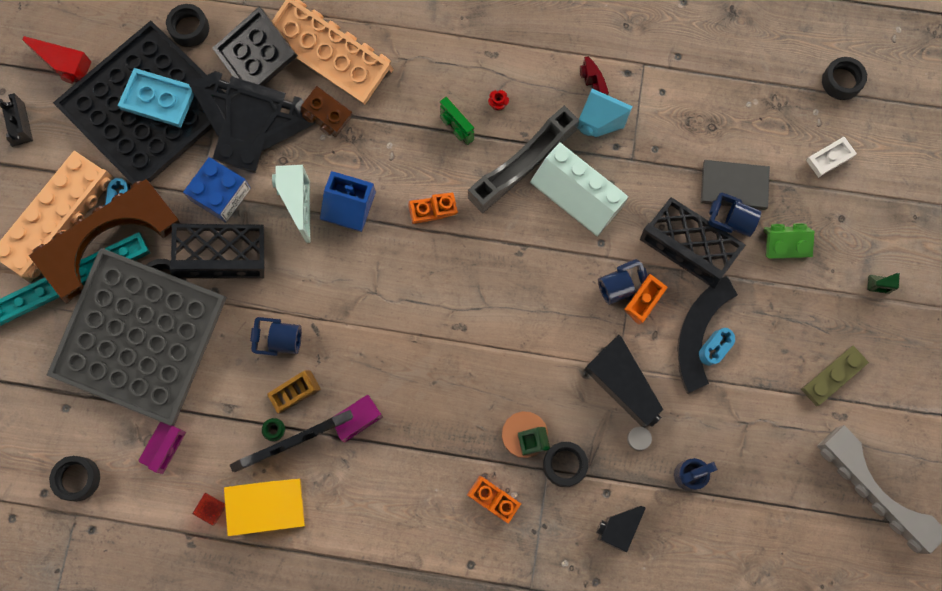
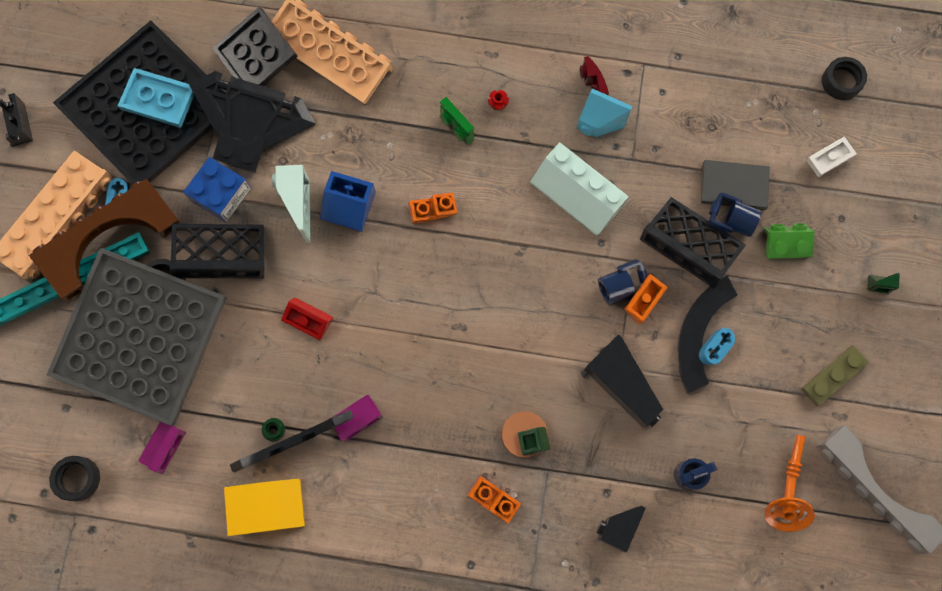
(66, 62): red slope -> none
(181, 12): black tyre -> none
(209, 509): clear red plate -> none
(281, 337): dark blue piece -> none
(306, 318): none -> red slope
(311, 383): pearl gold slope -> none
(325, 112): reddish brown brick -> none
(502, 179): dark grey arch -> none
(582, 458): black tyre -> none
(639, 438): light grey tile -> none
(788, 504): none -> orange dish

